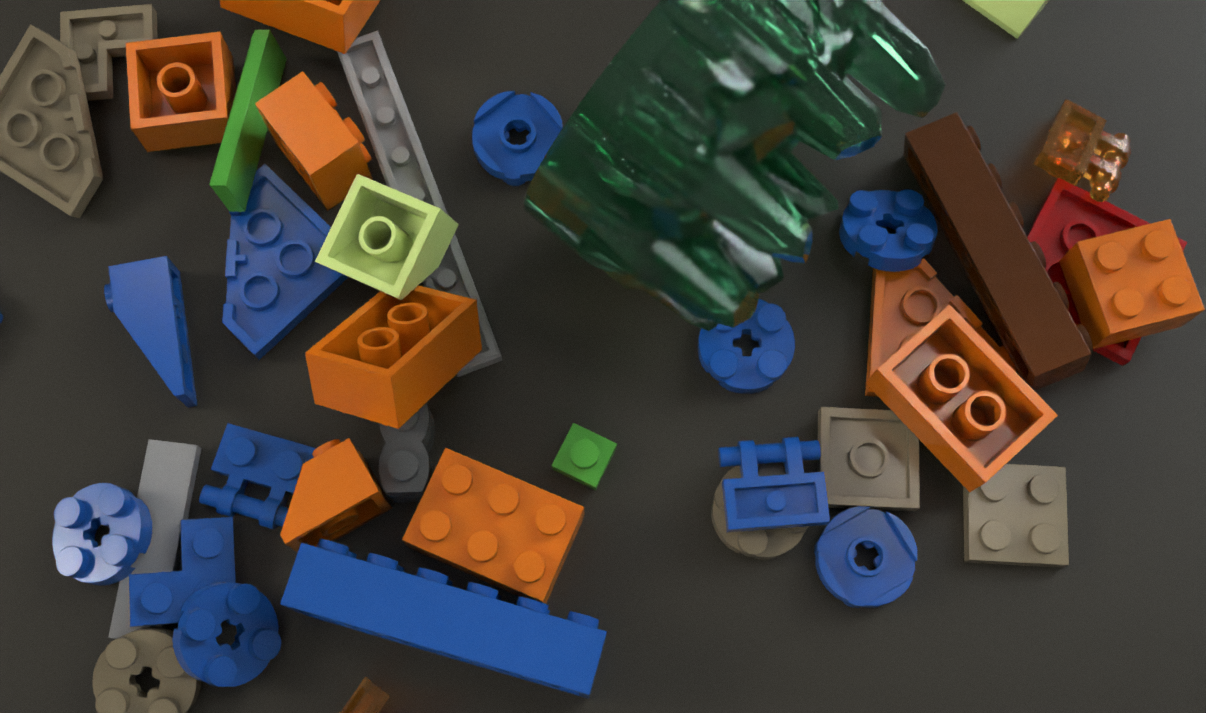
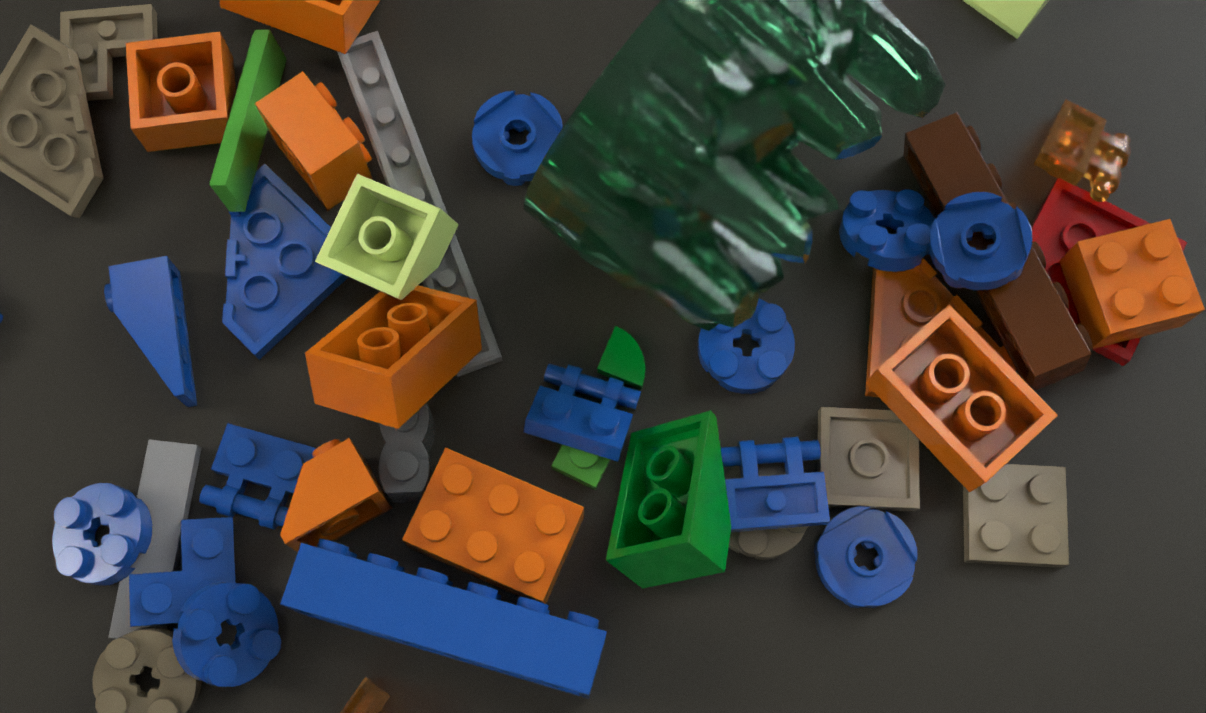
(580, 422): none -> blue plate
(623, 359): none -> green tile
(672, 504): none -> green slope
(975, 268): none -> blue plate

